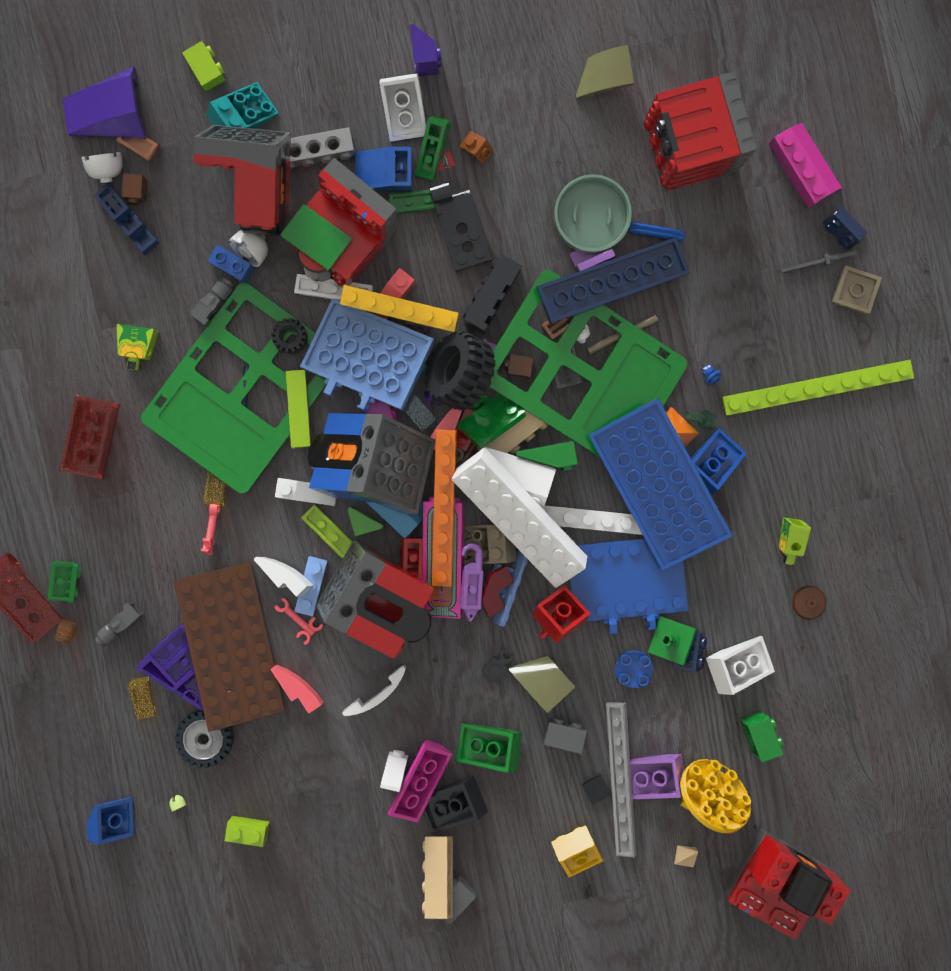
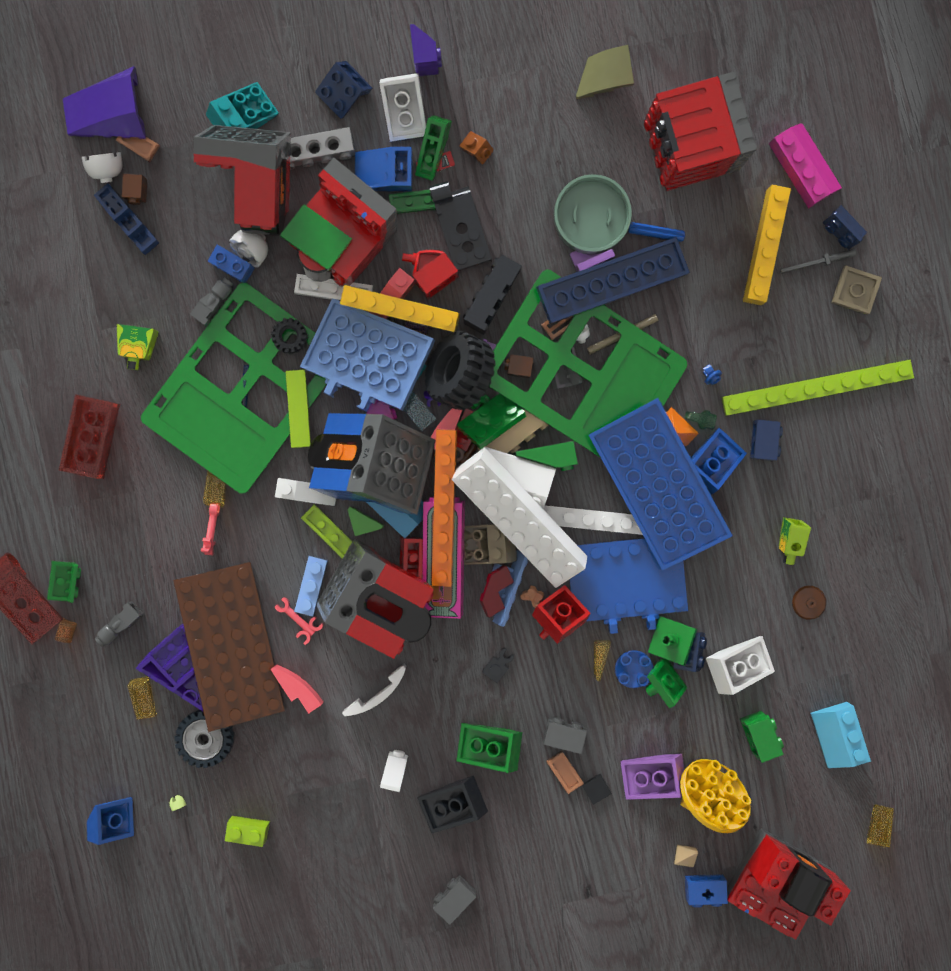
(202, 63): lime brick -> none
(284, 576): white slope -> none
(342, 88): none -> dark blue bracket
(420, 781): dark pink slope -> none
(431, 271): none -> red piece
(438, 877): tan brick -> none
(472, 583): medium lavender plate -> none
(533, 595): none -> nougat piece
(543, 681): olive slope -> none
(565, 772): none -> nougat tile
(577, 851): yellow slope -> none
(601, 650): none -> clear yellow slope
(621, 779): light grey tile -> none
(666, 683): none -> green tile
(697, 885): none -> blue brick
(766, 245): none -> yellow brick
(766, 440): none -> dark blue brick
(840, 736): none -> medium azure slope
(880, 826): none -> clear yellow slope

